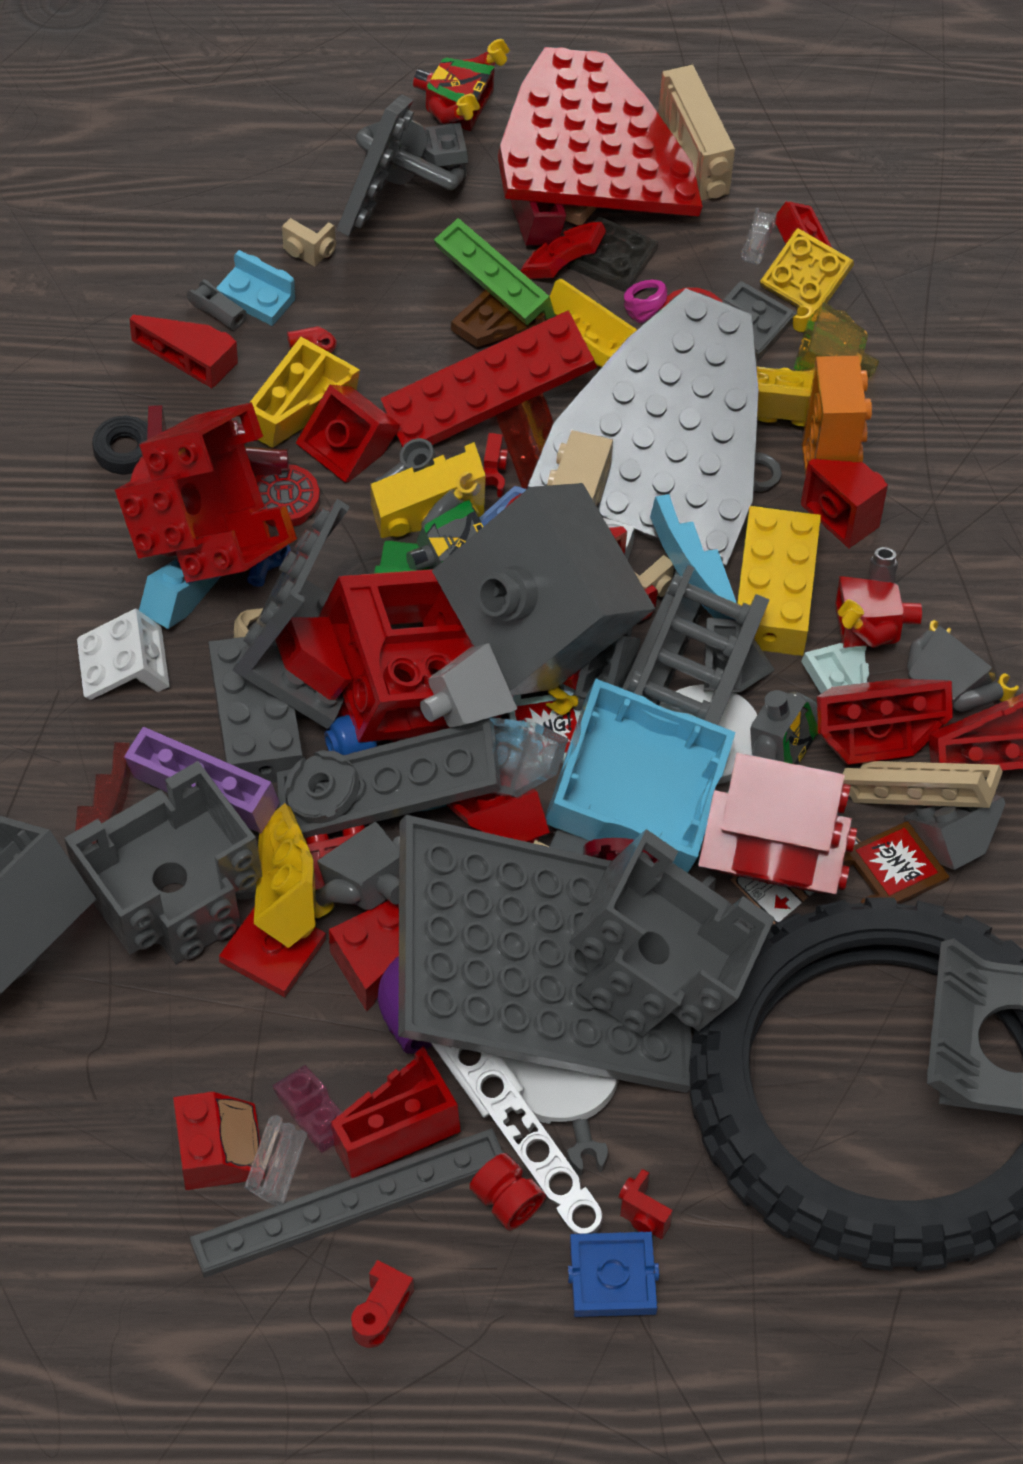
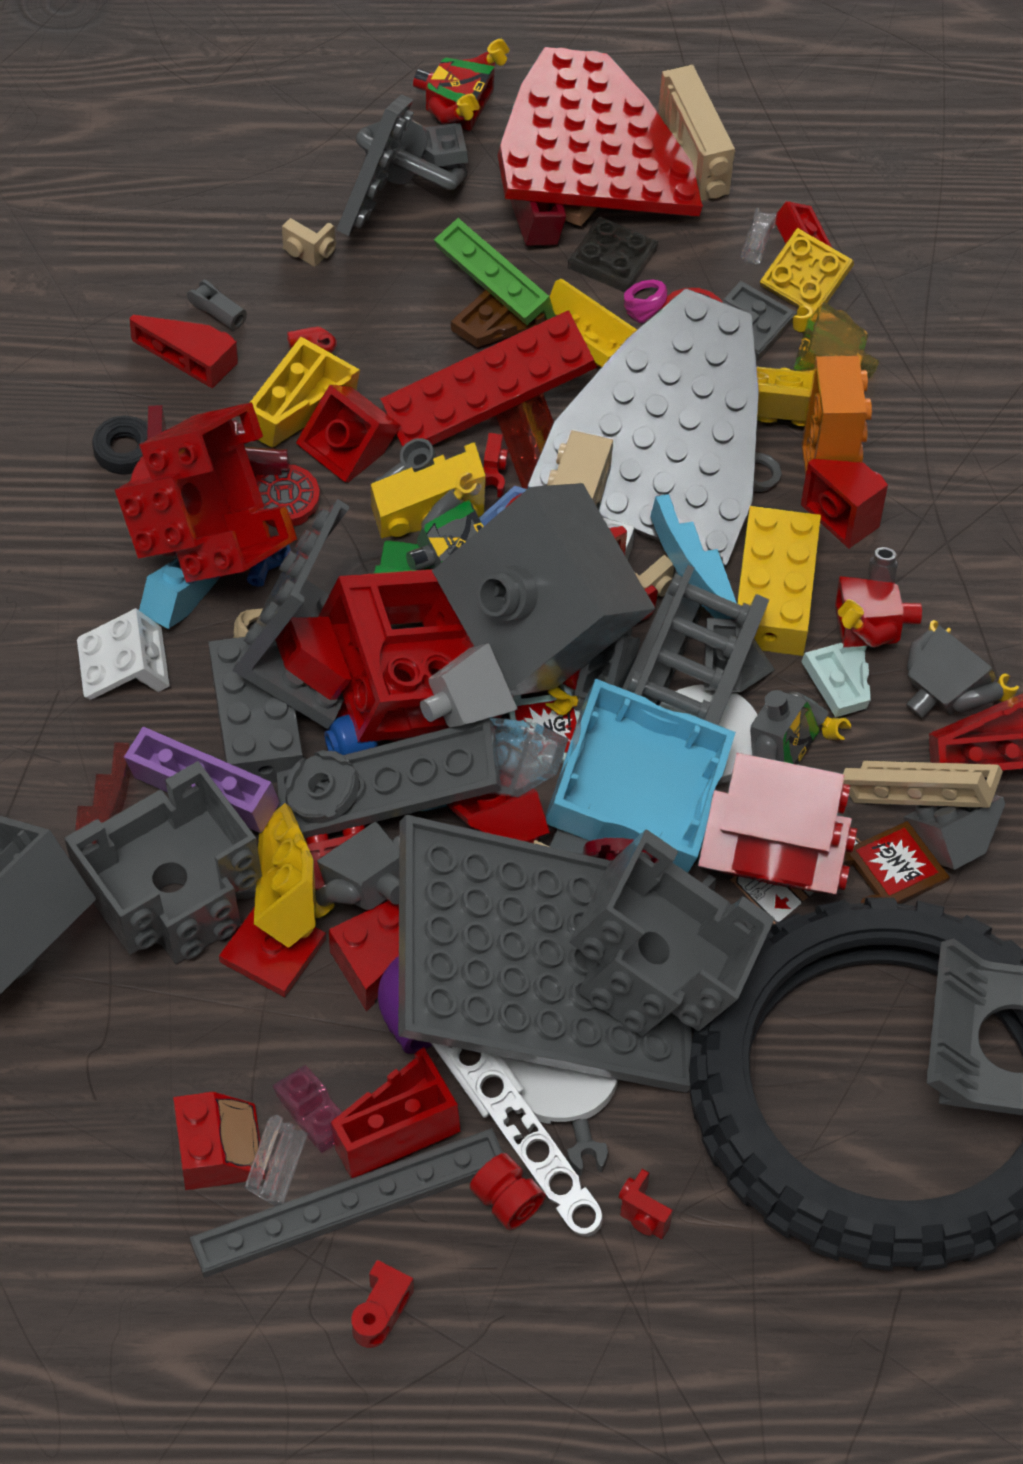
(259, 288): medium azure bracket -> none
(577, 242): red tile -> none
(613, 1274): blue plate -> none
(882, 717): red wedge -> none

